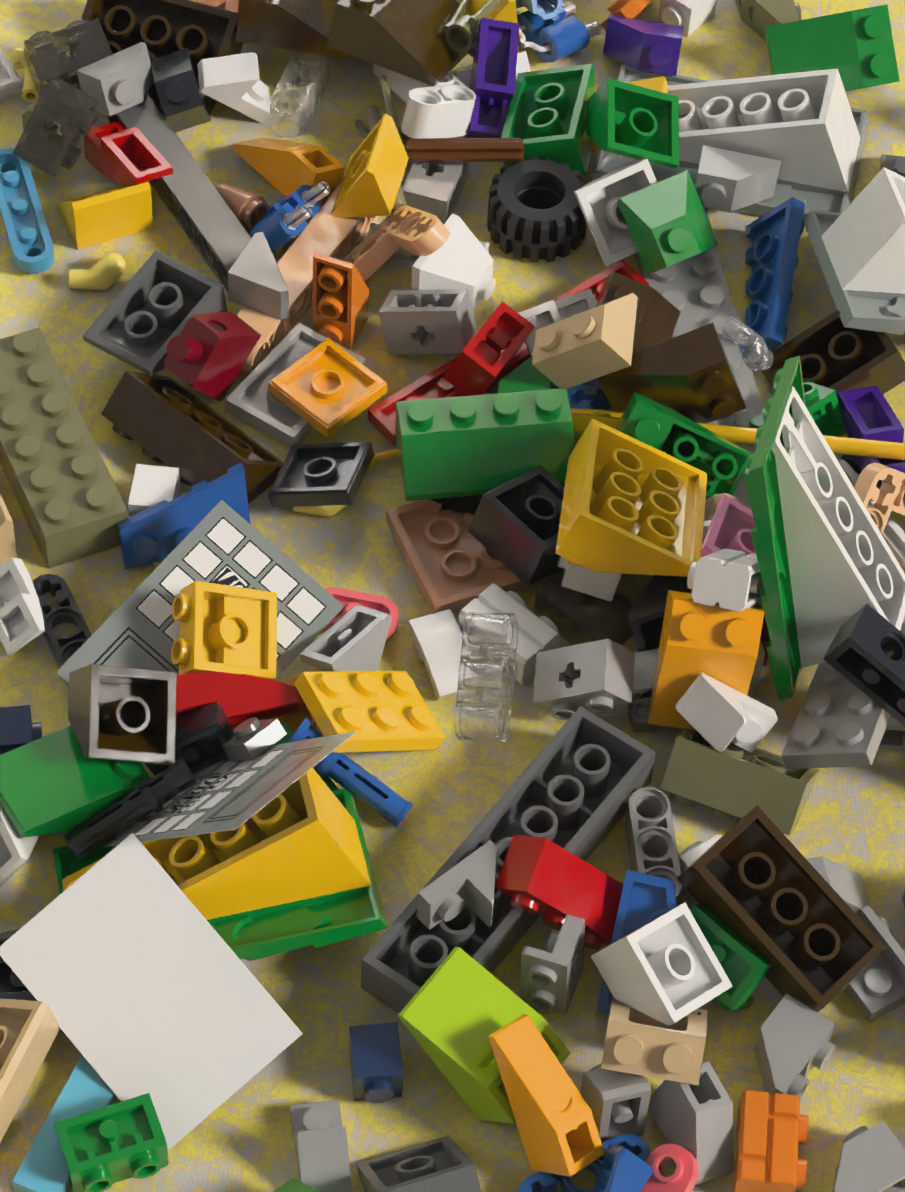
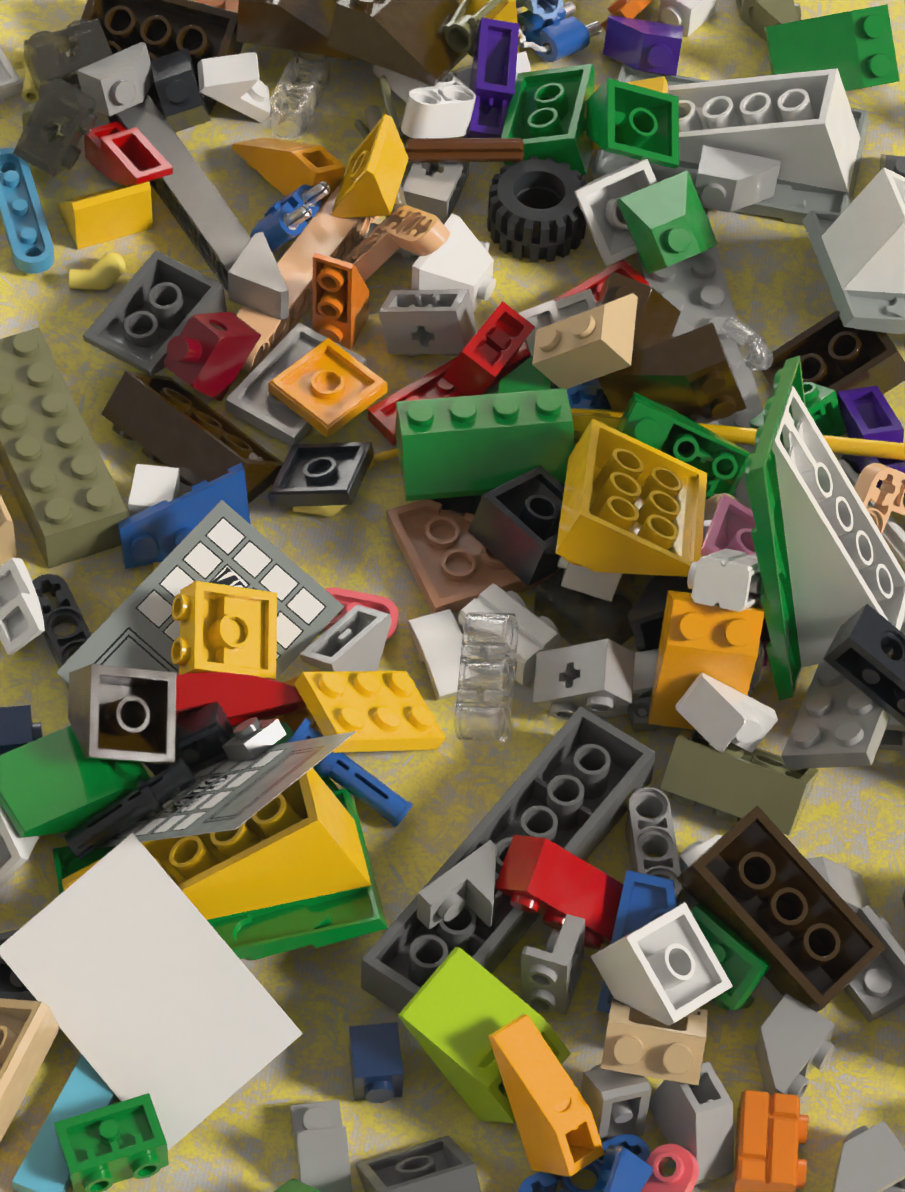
(245, 205): nougat cone -> none
(773, 265): blue wing -> none

